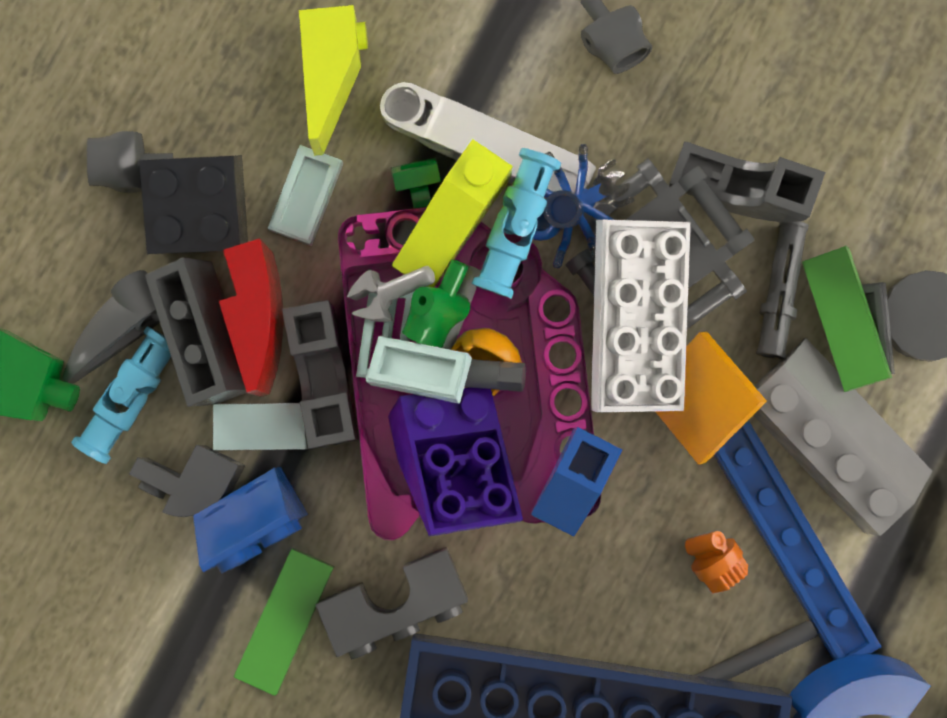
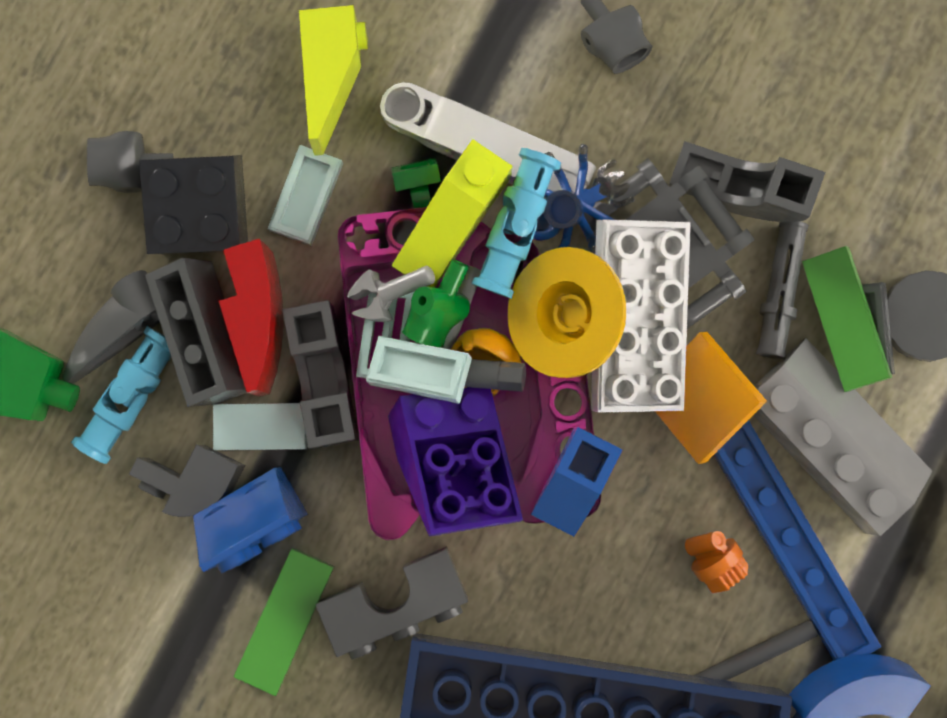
(567, 312): none -> yellow hat

